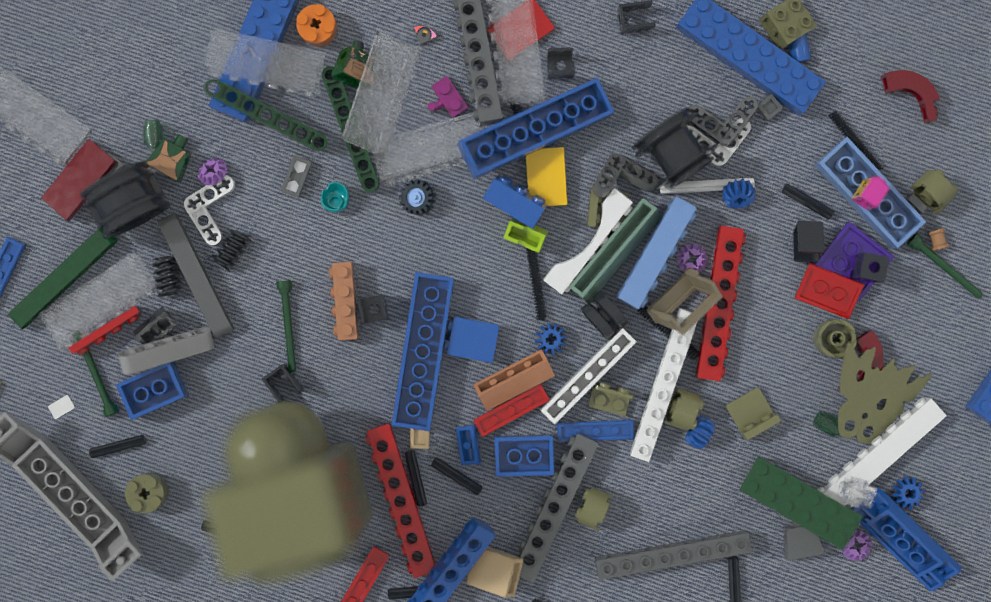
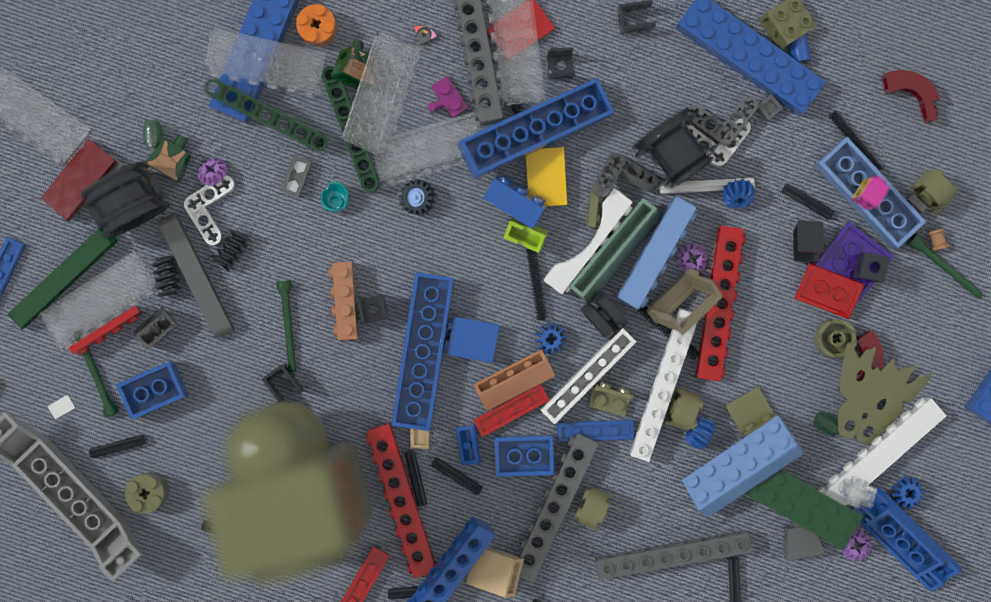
(166, 350): light grey beam -> none
(742, 466): none -> medium blue brick

